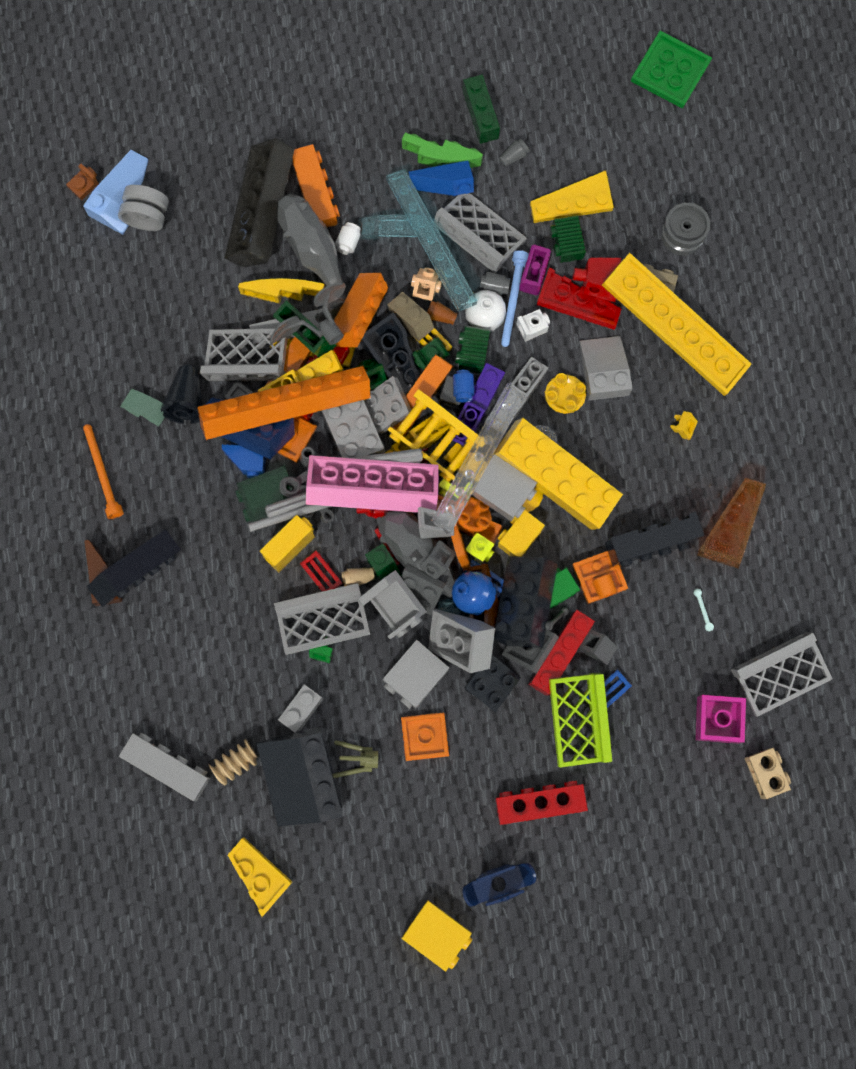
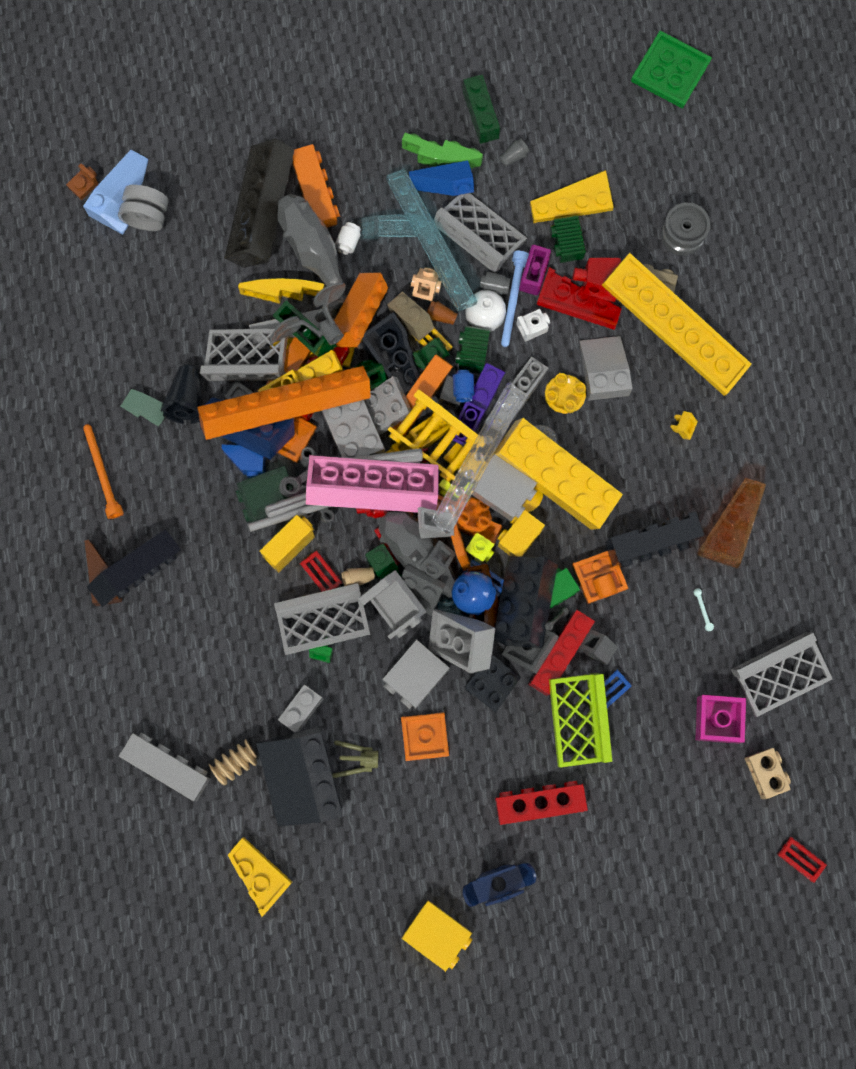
(786, 848): none -> red tile

